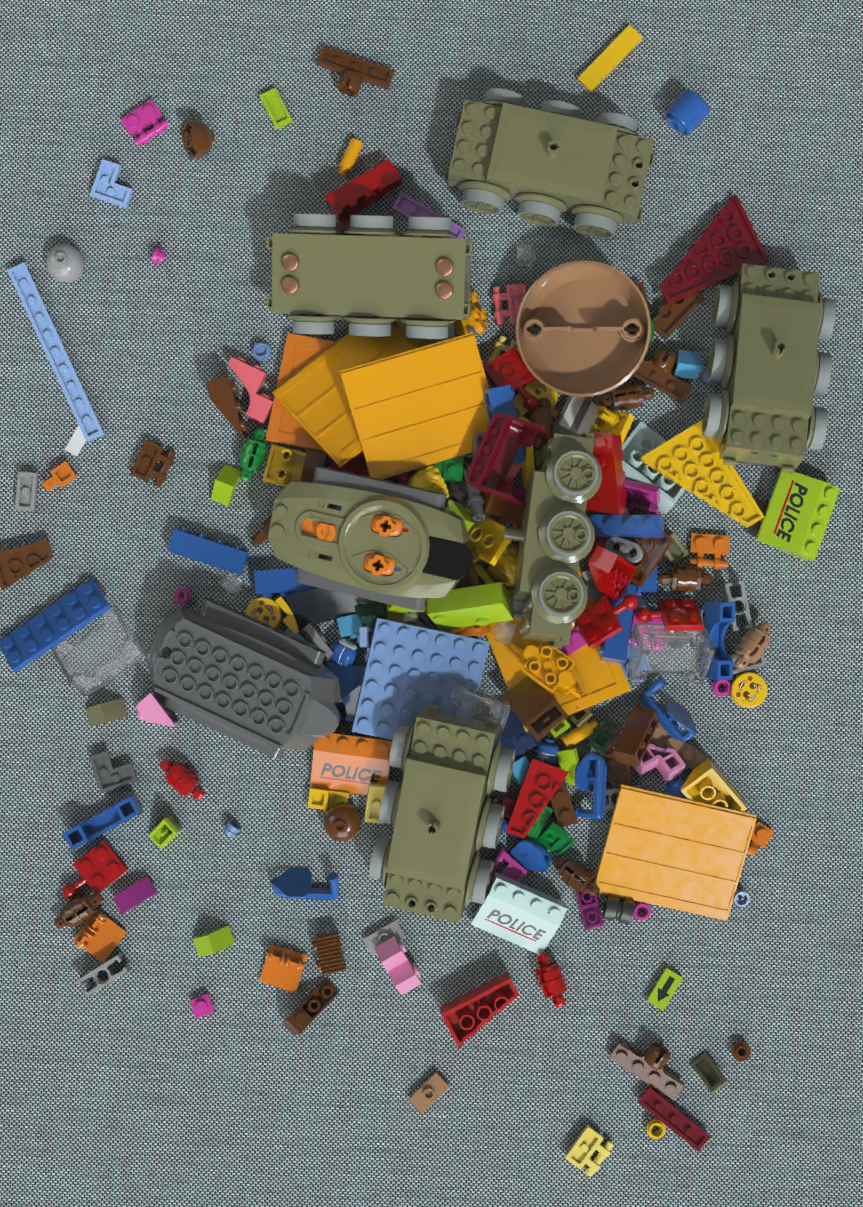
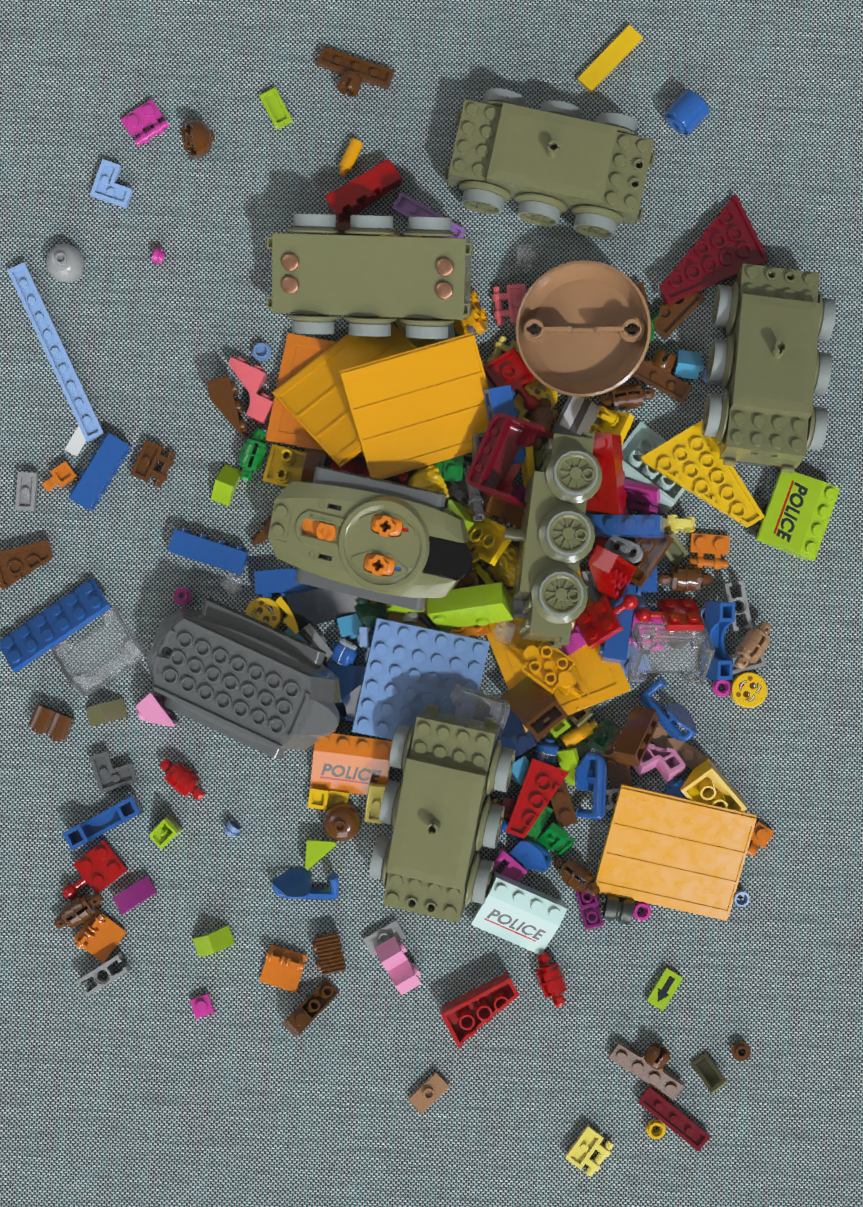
(51, 722): none -> reddish brown brick
(100, 472): none -> blue brick
(316, 850): none -> lime slope
(674, 524): none -> light yellow plate

